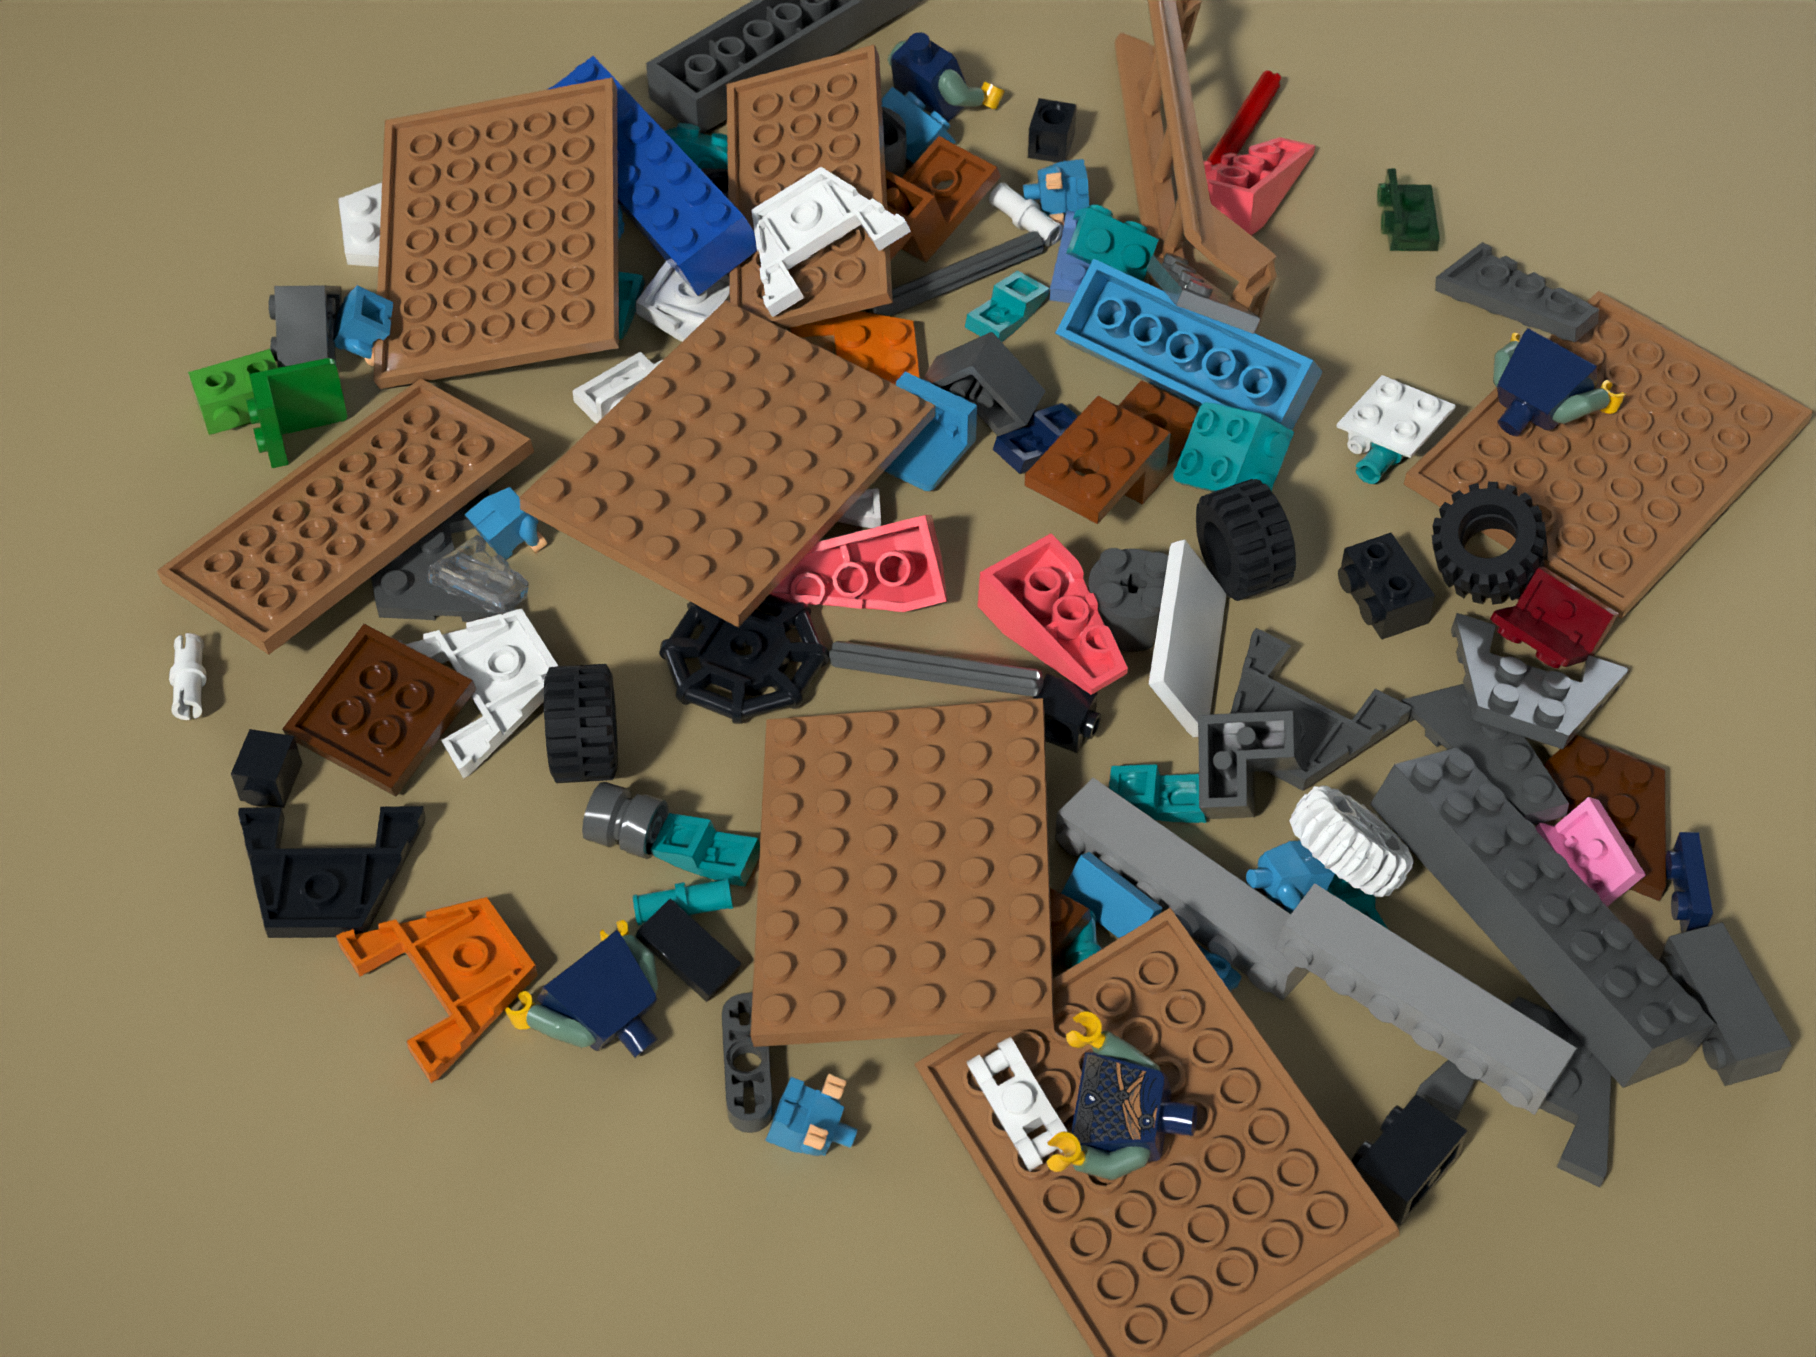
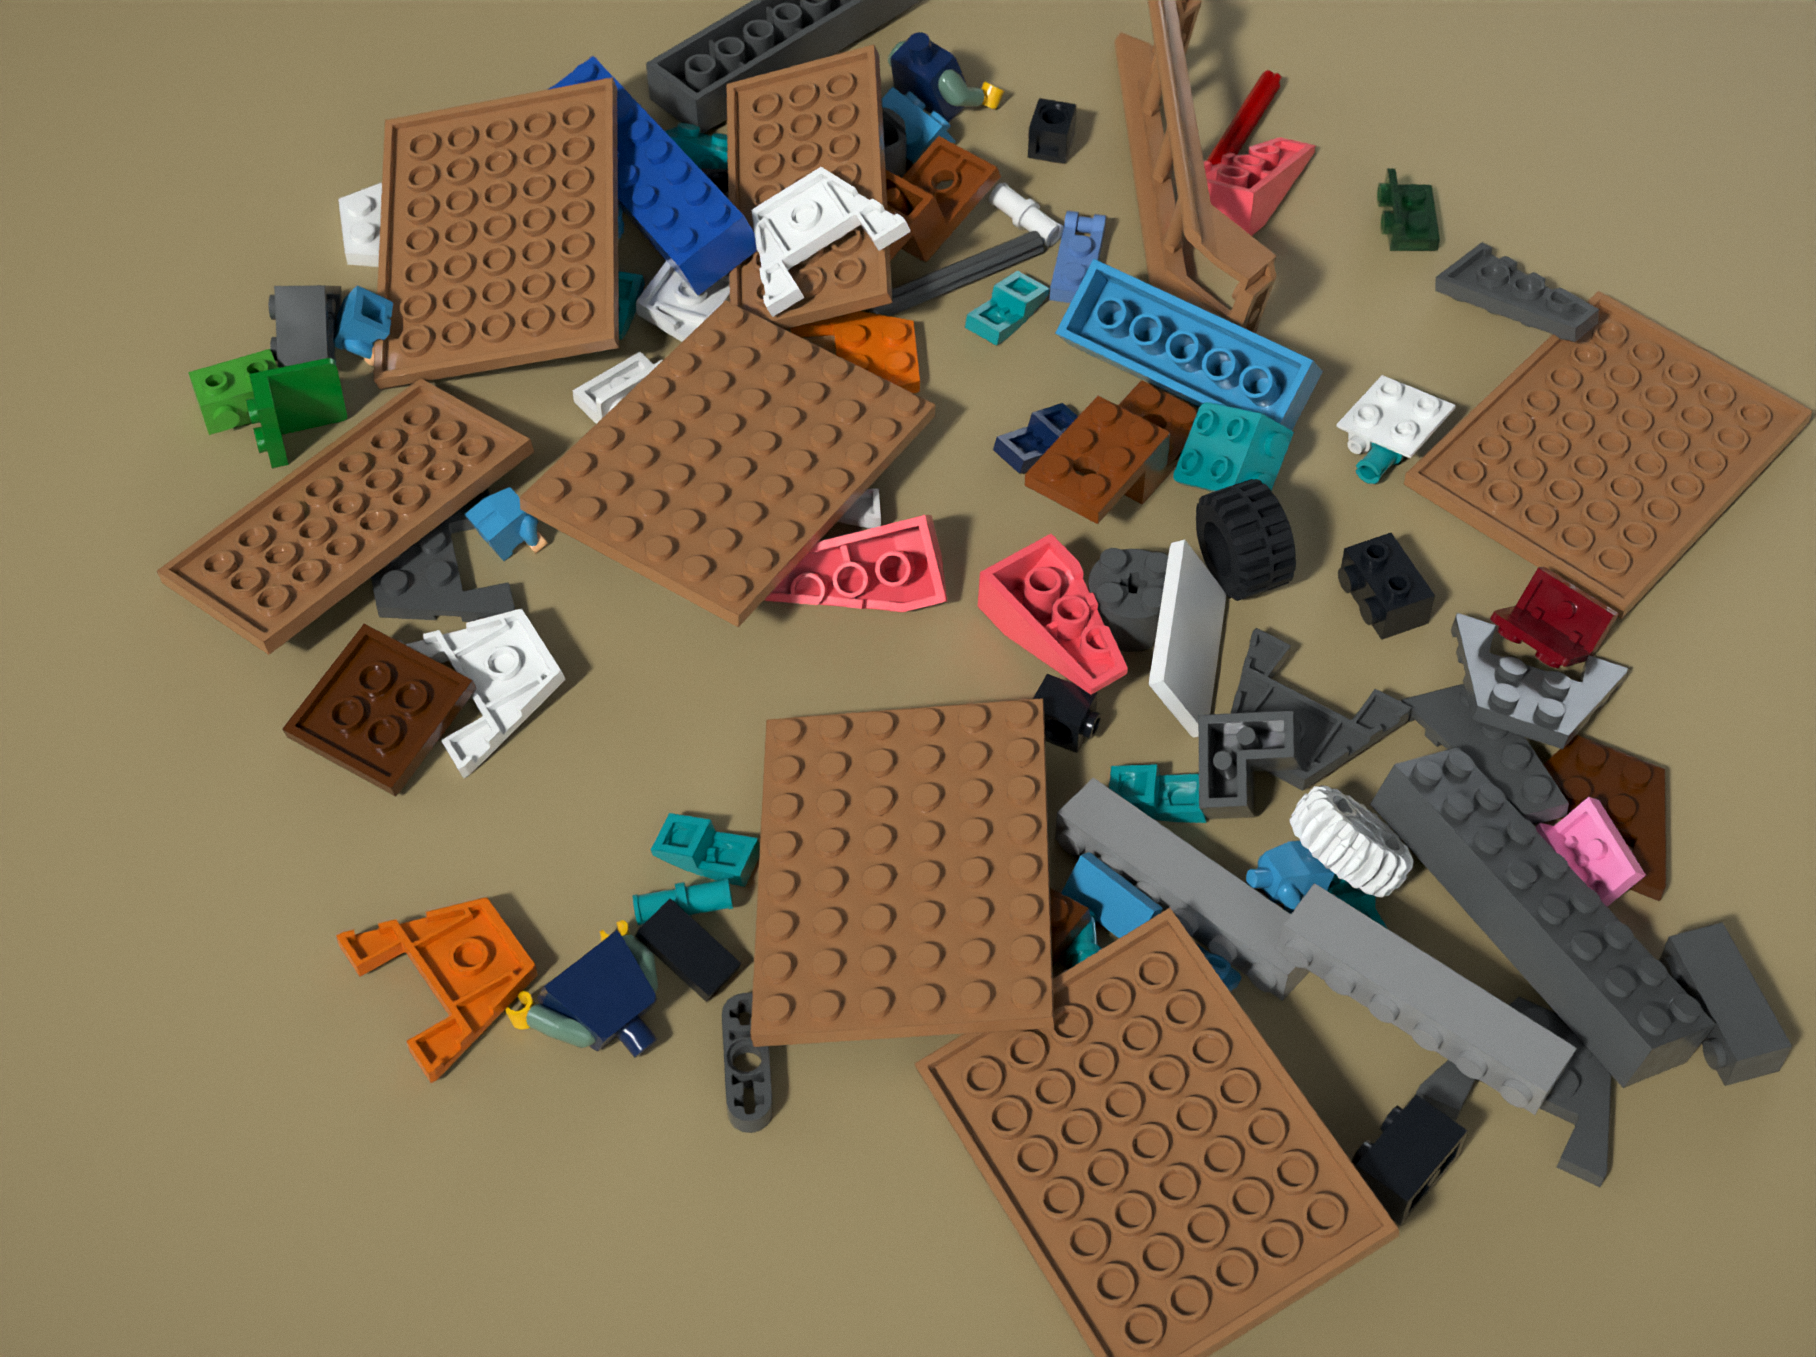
(187, 676): white pin -> none
(266, 768): black brick -> none
(325, 888): black wing -> none
(479, 577): clear wing -> none
(580, 723): black tyre -> none
(617, 818): dark grey wheel -> none
(749, 672): black plate -> none
(810, 1118): dark azure piece -> none
(936, 668): dark grey axle -> none
(941, 441): dark azure bracket -> none
(990, 379): dark grey brick -> none
(1017, 1102): white plate -> none
(1060, 189): dark azure piece -> none
(1111, 241): teal bracket -> none
(1118, 1109): torso -> none
(1197, 294): dark grey wing -> none
(1489, 510): black tyre -> none
(1547, 384): dark blue torso -> none
(1691, 893): dark blue plate -> none

